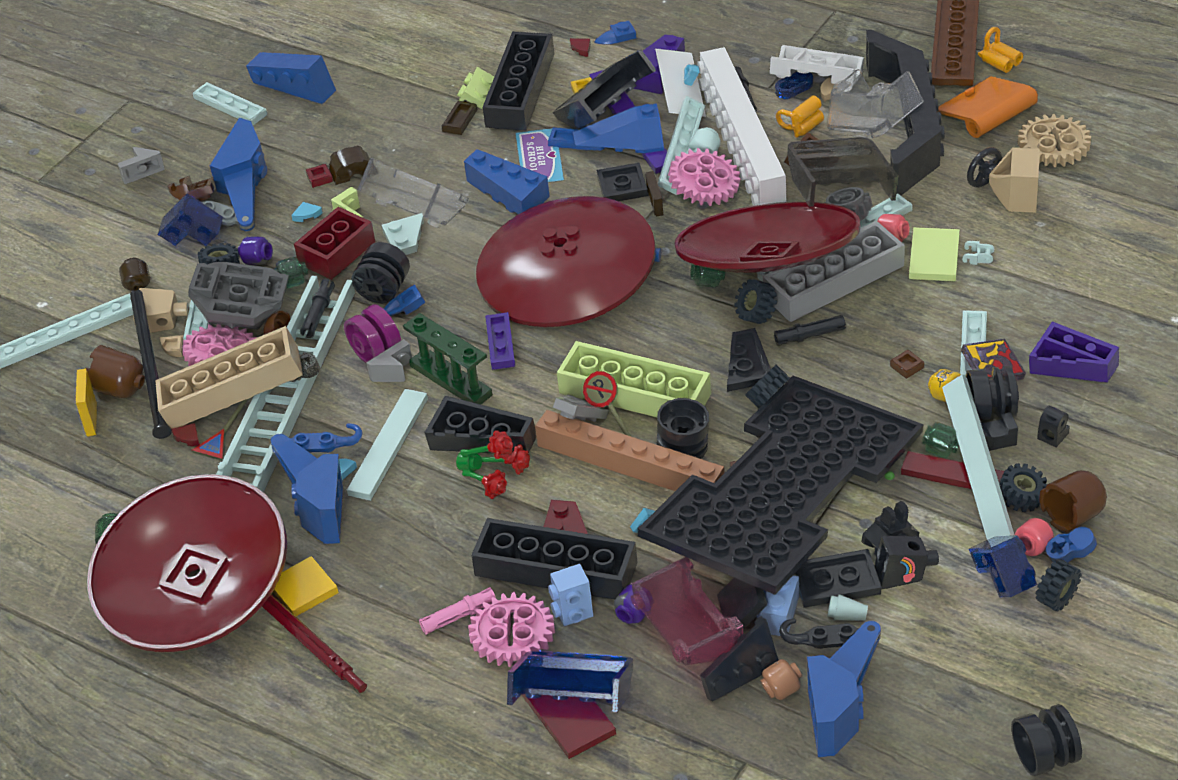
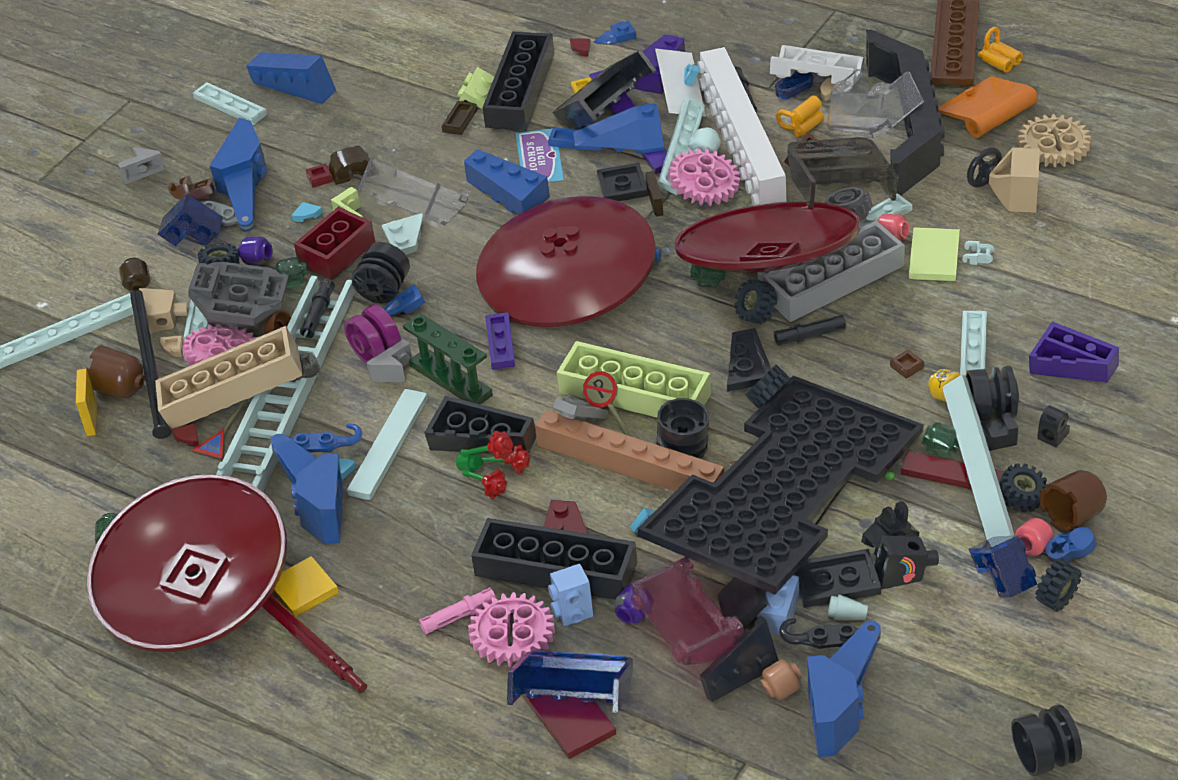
(990, 355): tile -> none

